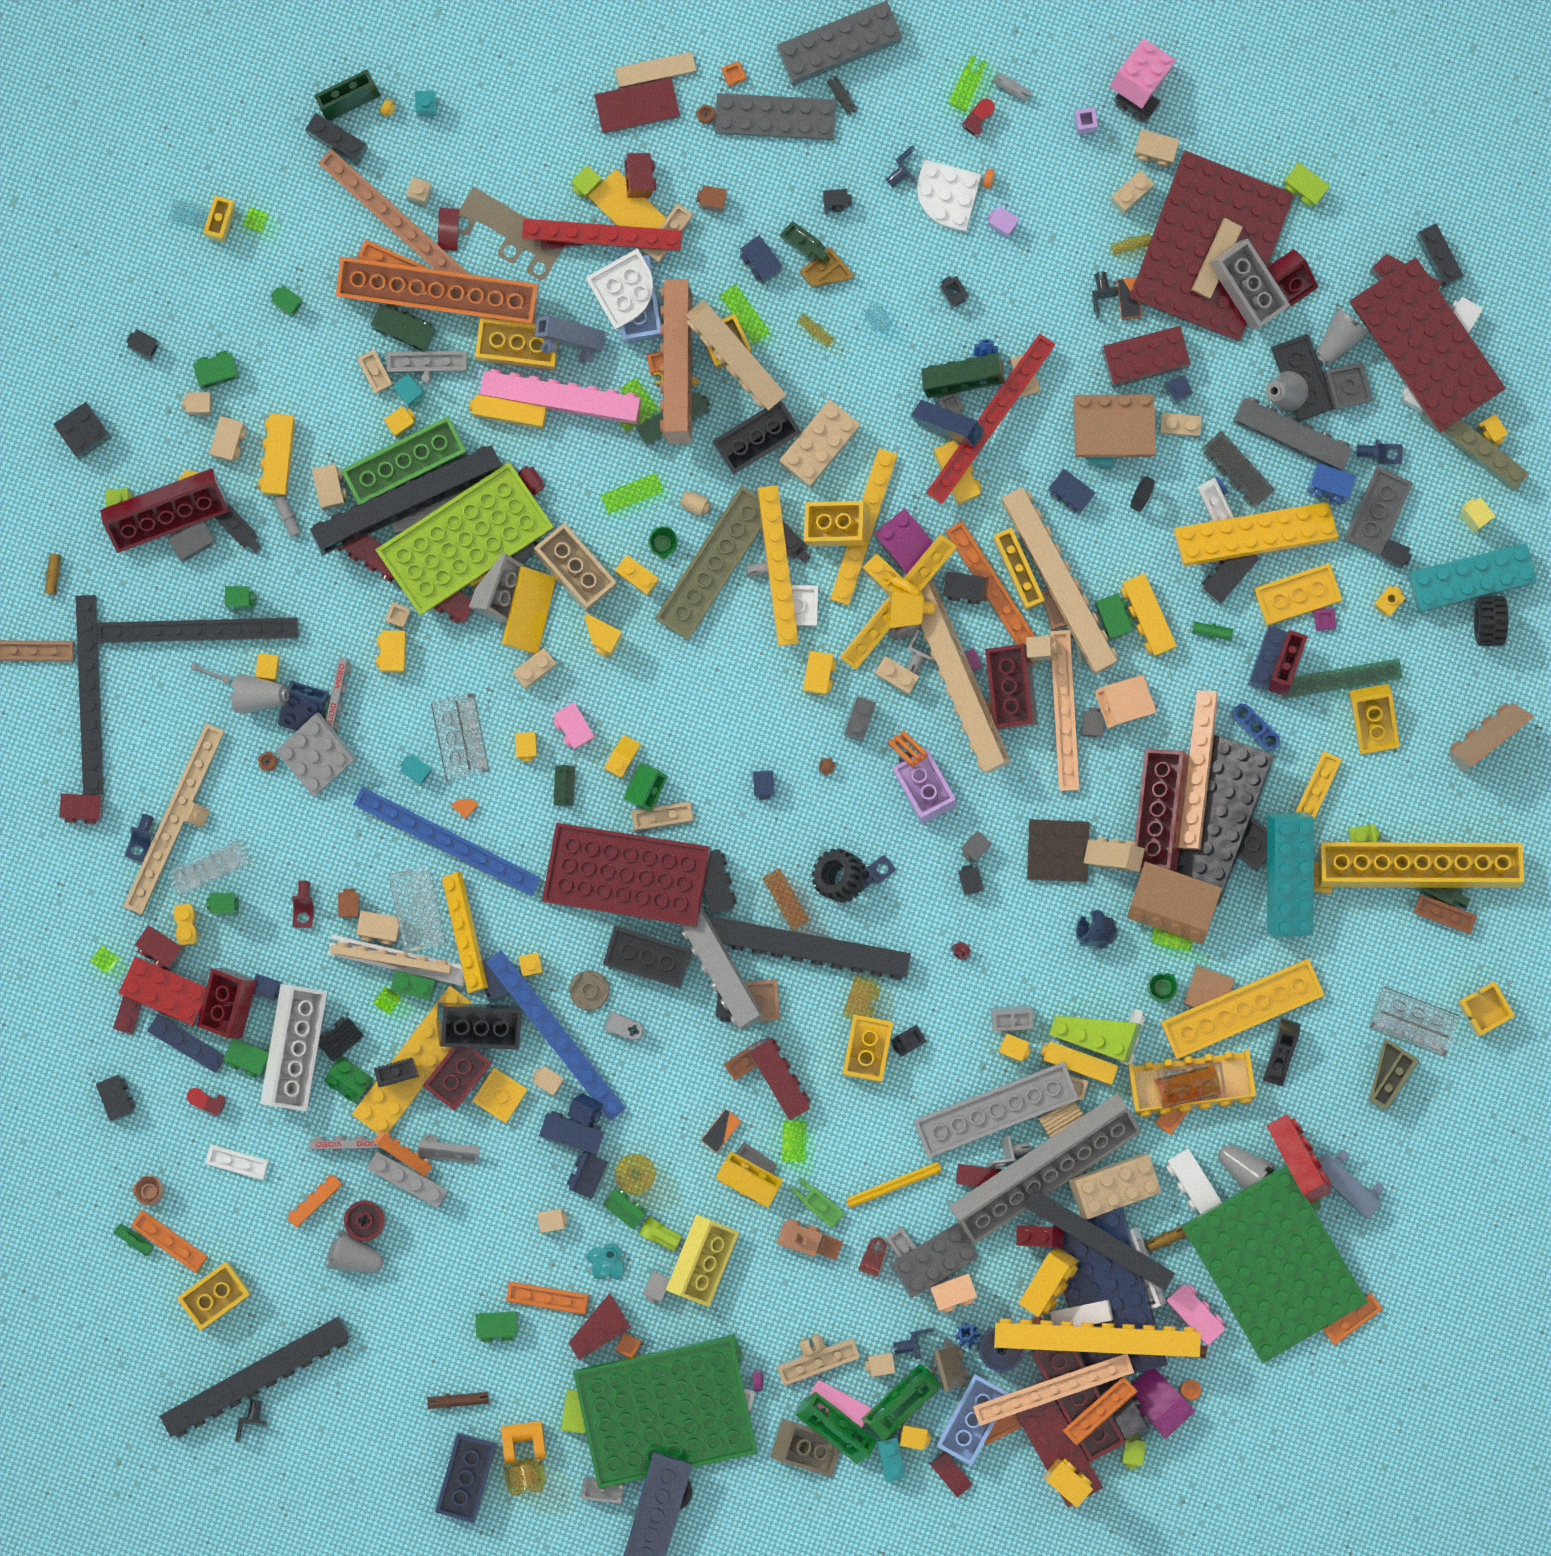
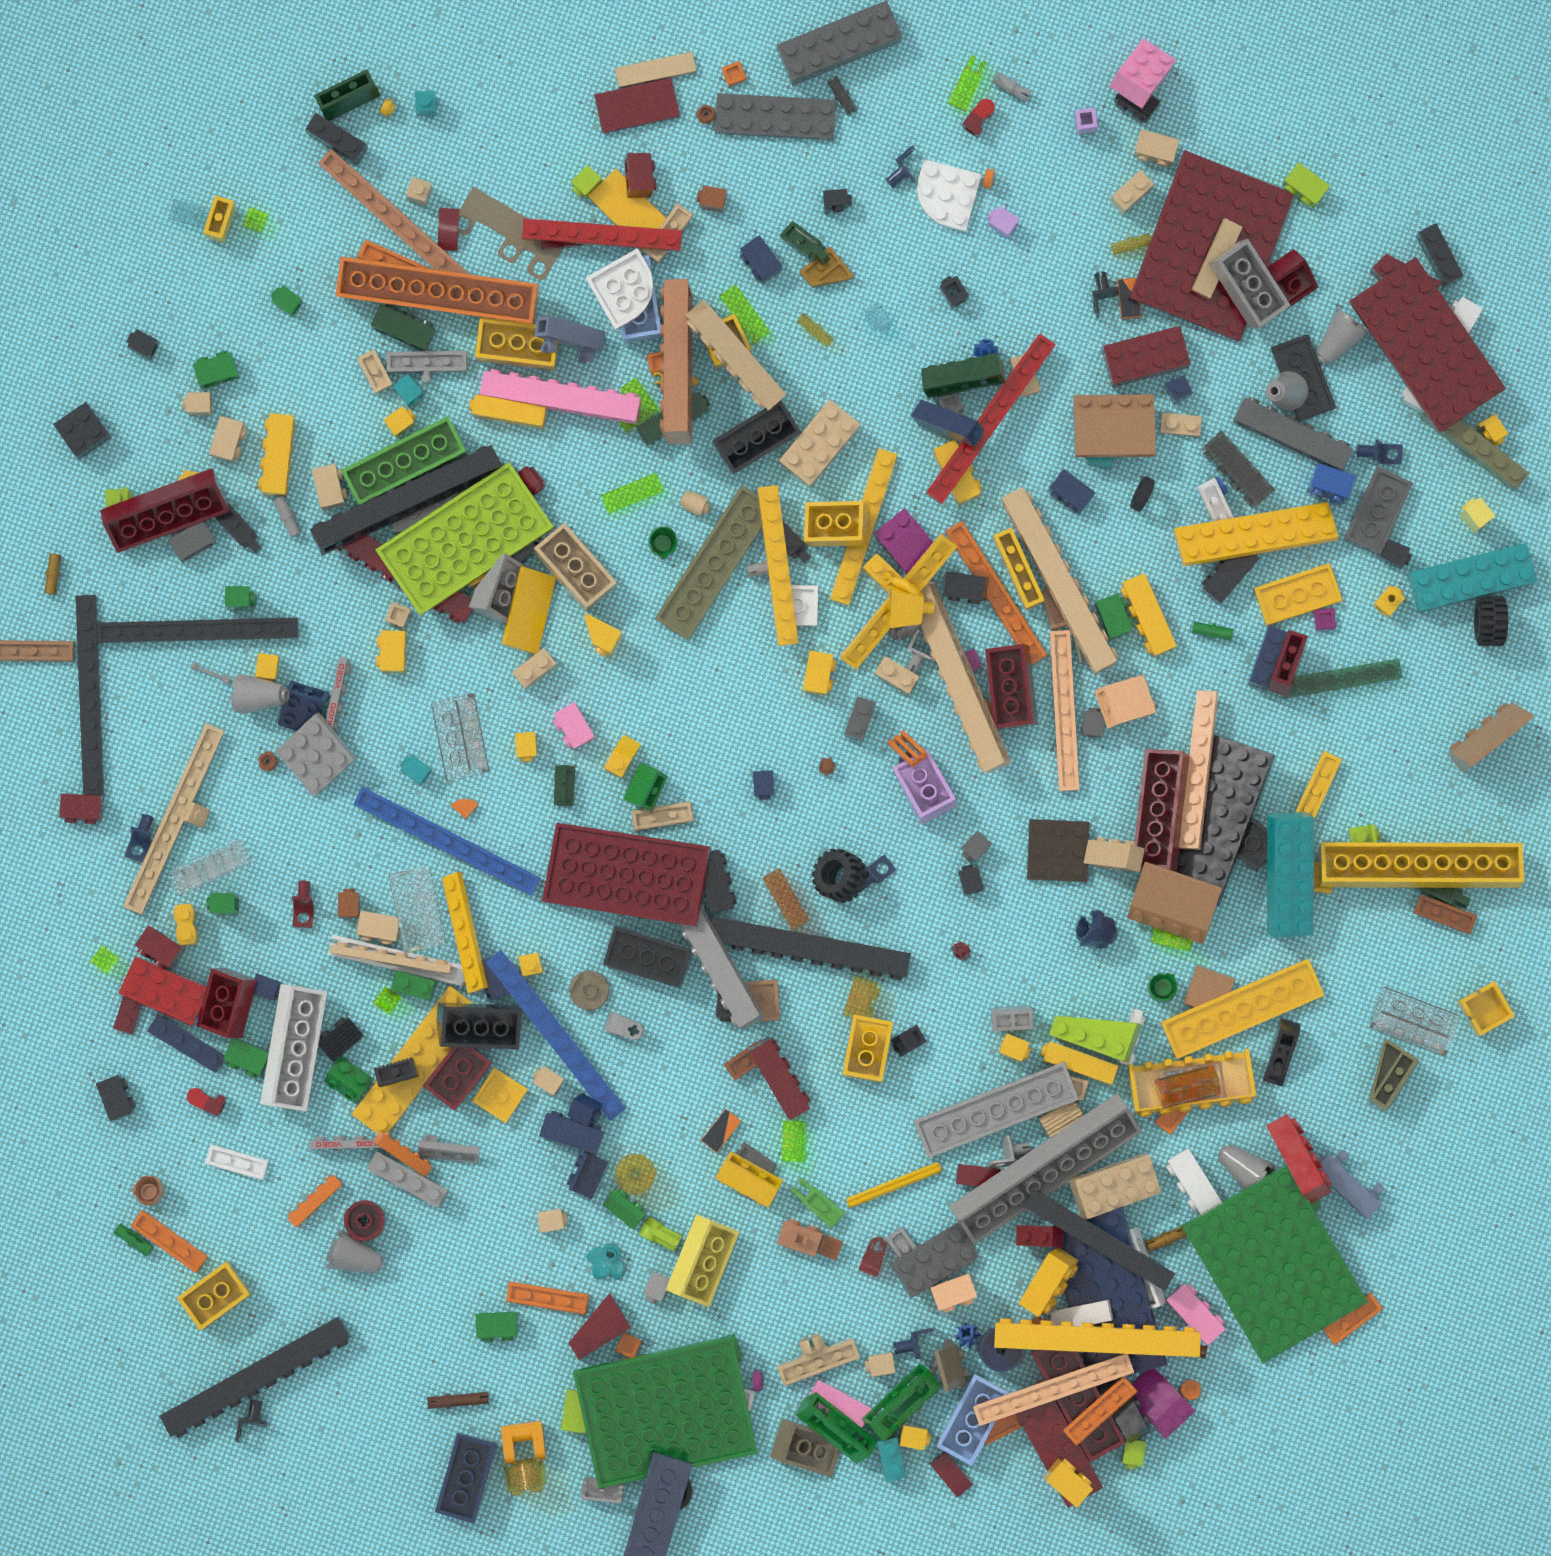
(637, 575): yellow brick -> none
(1042, 648): tan brick -> none
(1253, 717): blue beam -> none
(1348, 386): dark grey plate -> none
(1374, 718): yellow slope -> none

